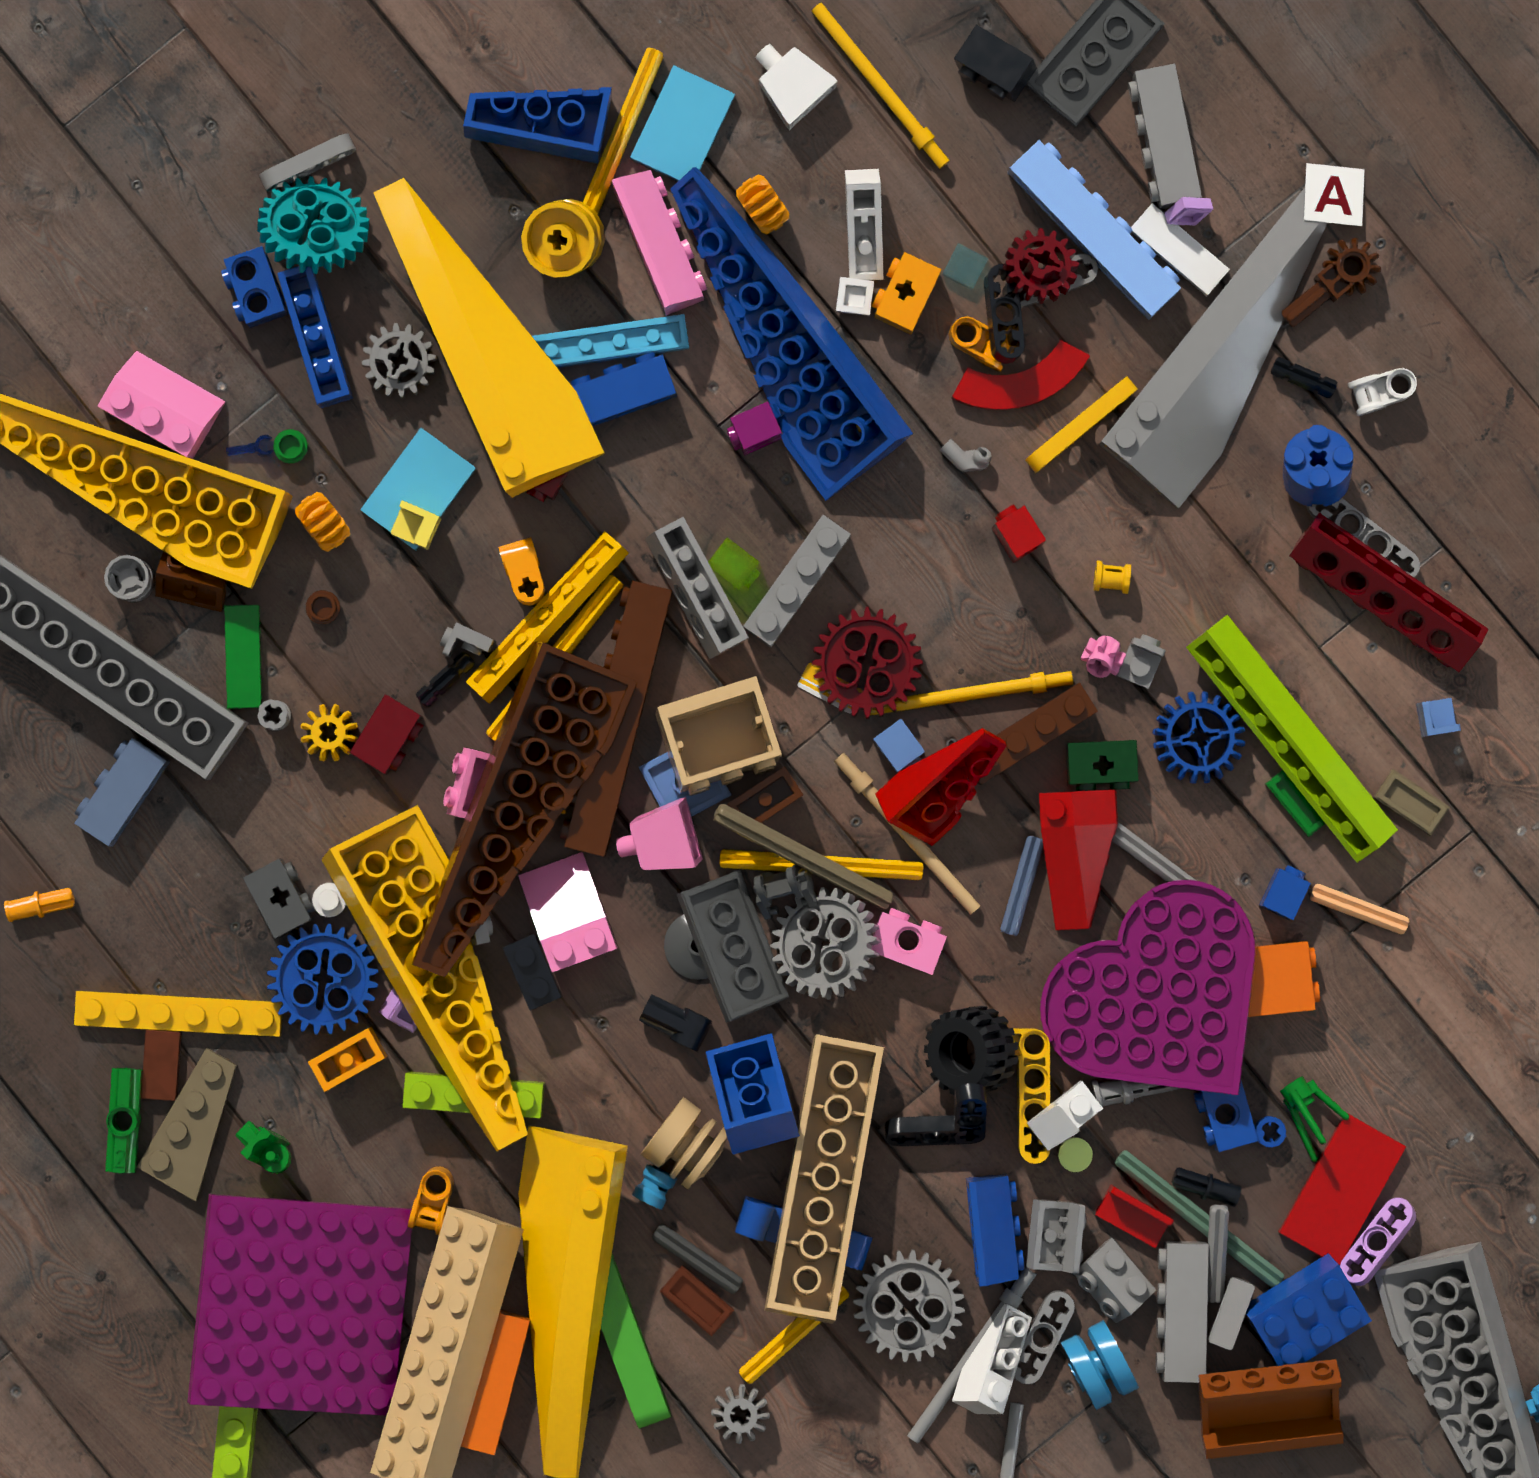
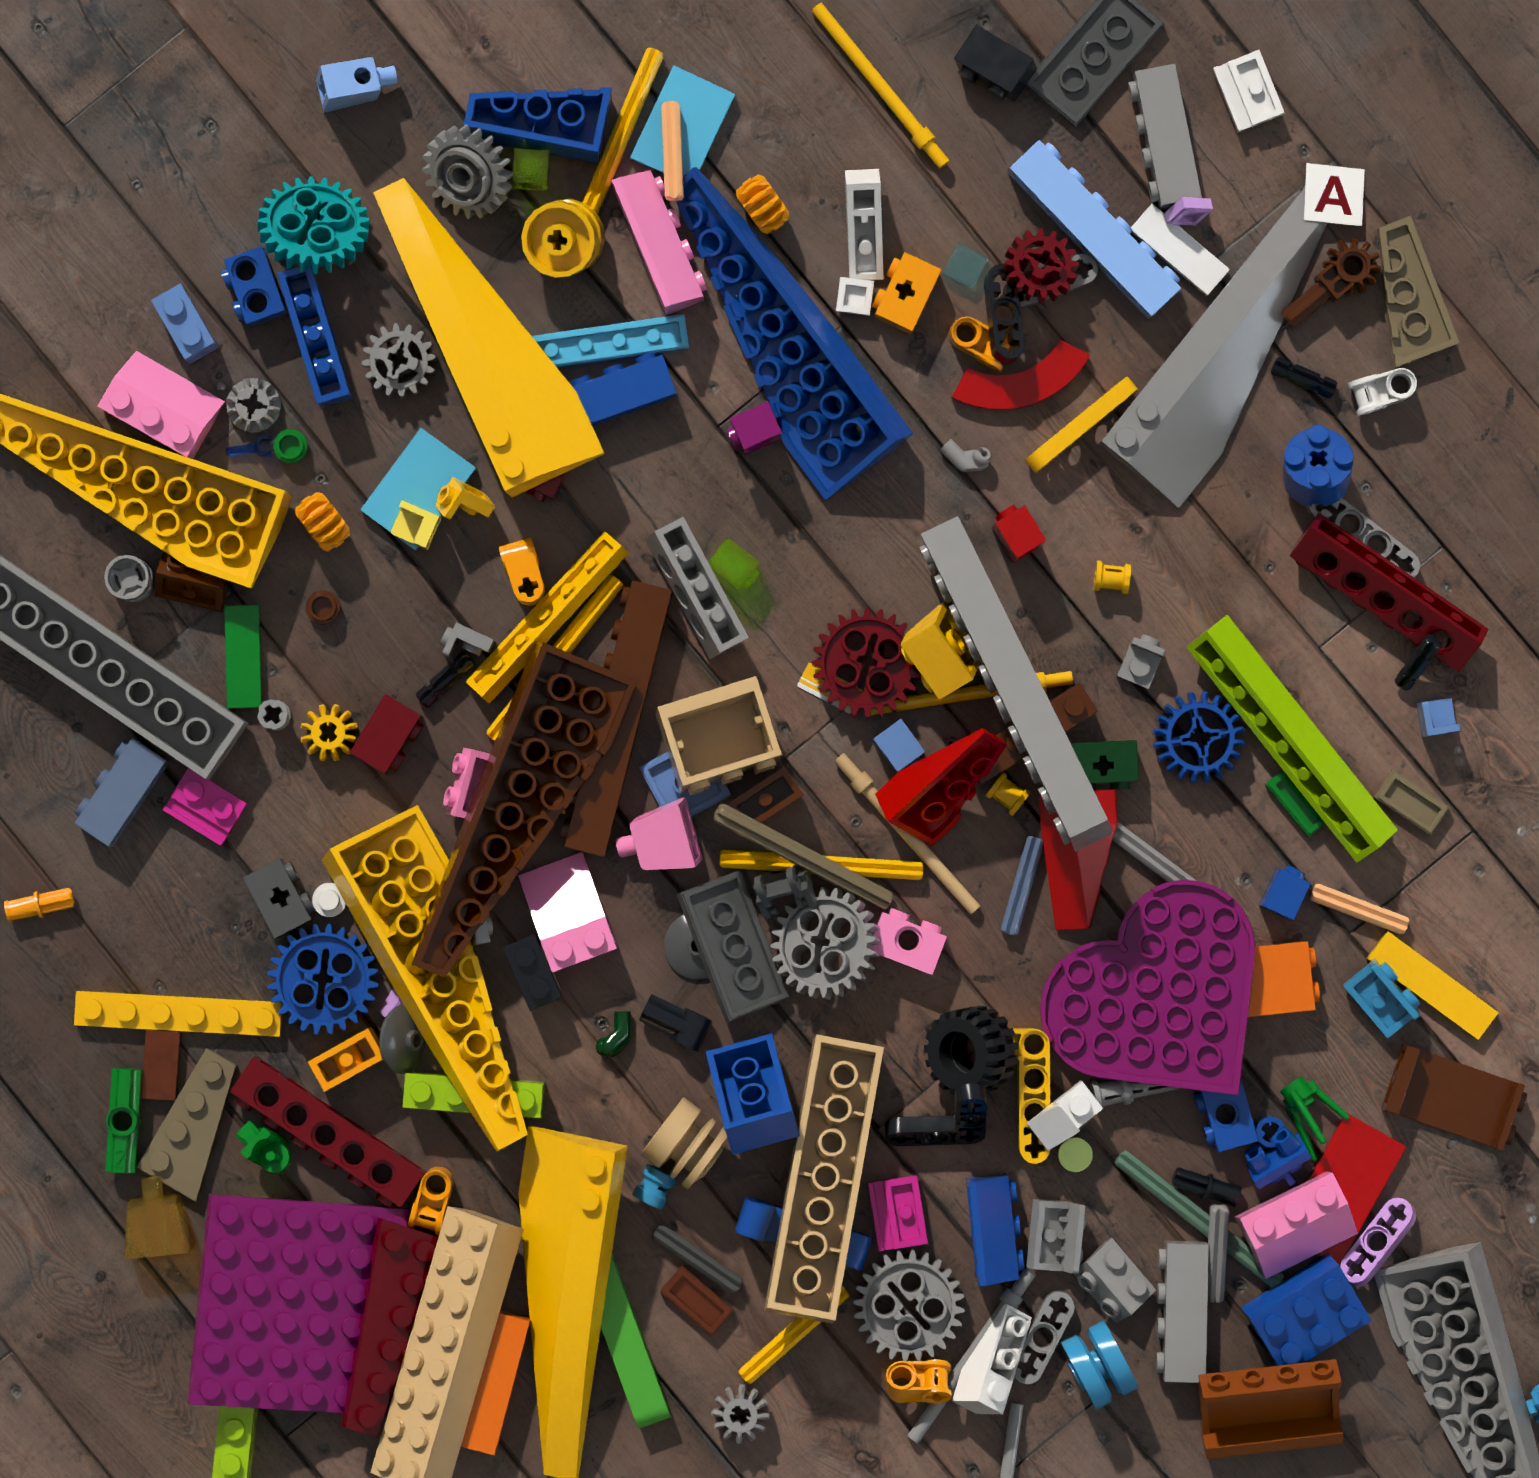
(156, 1223): none -> clear yellow torso
(185, 323): none -> medium blue brick
(205, 807): none -> dark pink plate
(248, 1096): none -> dark red brick
(262, 418): none -> light grey gear
(307, 162): light grey beam -> none
(339, 86): none -> light blue torso
(393, 1295): none -> dark red wing
(400, 1041): none -> dark grey dish
(460, 152): none -> light grey gear
(466, 497): none -> yellow bracket
(531, 169): none -> clear neon green brick
(617, 1039): none -> dark green arm
(672, 151): none -> light nougat axle
(793, 83): white torso -> none
(796, 581): light grey brick -> none
(897, 1213): none -> dark pink plate
(921, 1384): none -> light orange piece
(939, 652): none -> yellow slope
(1007, 793): none -> yellow bush
(1017, 685): none -> light grey brick
(1103, 656): bright pink gear -> none
(1133, 1216): red panel -> none
(1231, 1313): light grey slope -> none
(1248, 91): none -> white plate
(1280, 1161): none -> blue hips
(1297, 1224): none -> bright pink slope
(1382, 998): none -> dark azure bracket
(1413, 300): none -> dark tan wing
(1418, 662): none -> black axle
(1434, 986): none -> yellow tile
(1454, 1097): none -> reddish brown panel

